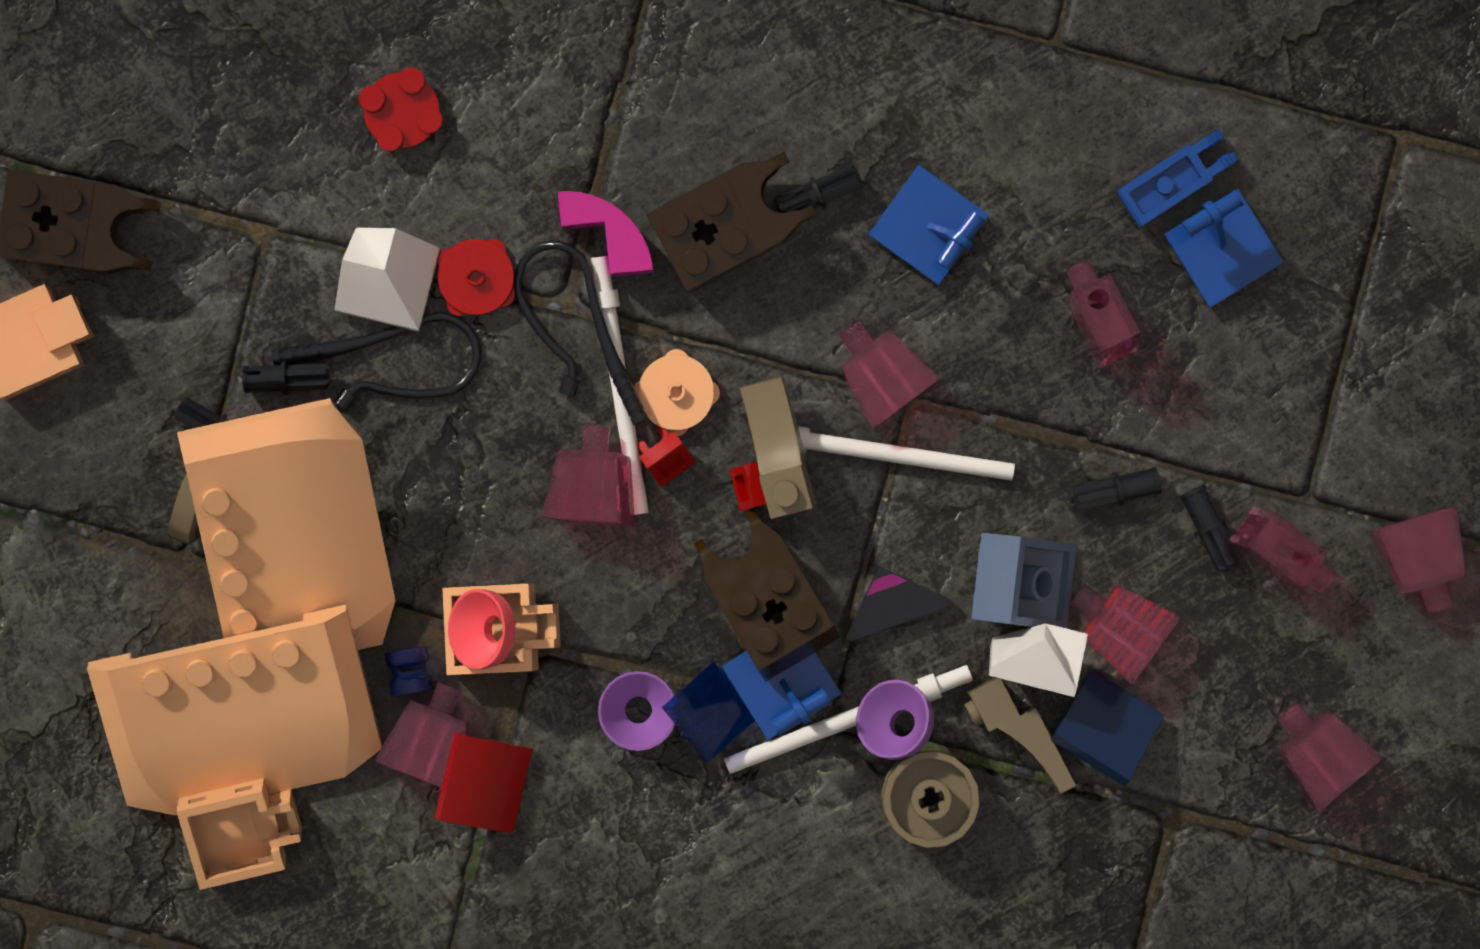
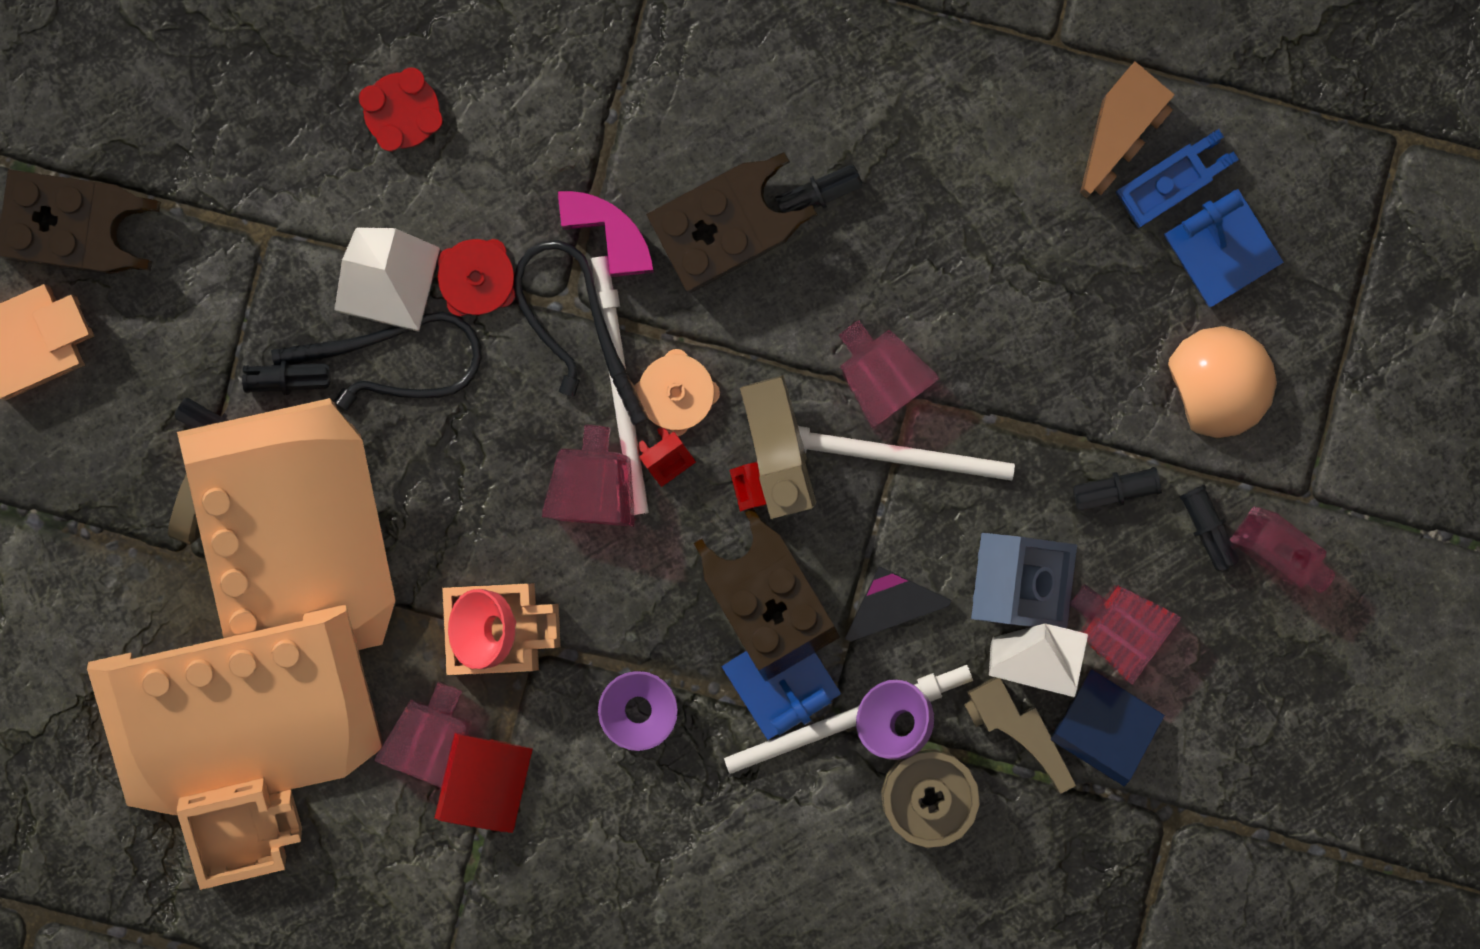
(412, 680): clear blue wheel -> none
(709, 712): clear blue piece -> none
(928, 225): blue plate -> none
(1109, 330): clear pink torso -> none
(1123, 117): none -> medium nougat slope
(1223, 381): none -> light nougat cylinder
(1323, 754): clear pink torso -> none
(1423, 555): clear pink torso -> none

